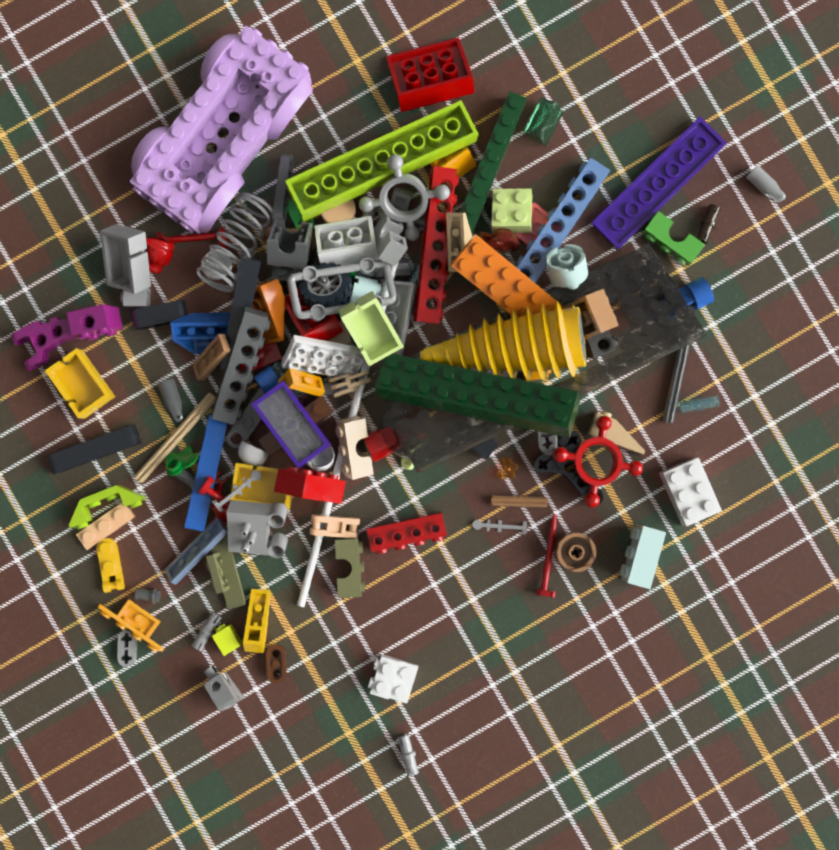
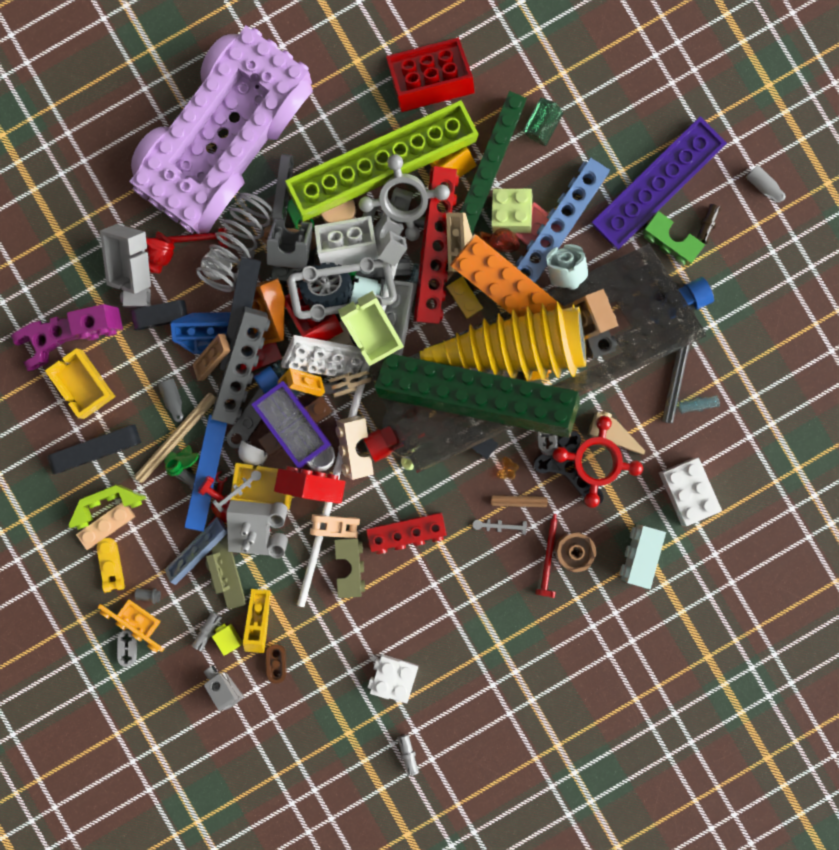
(464, 297): none -> yellow plate

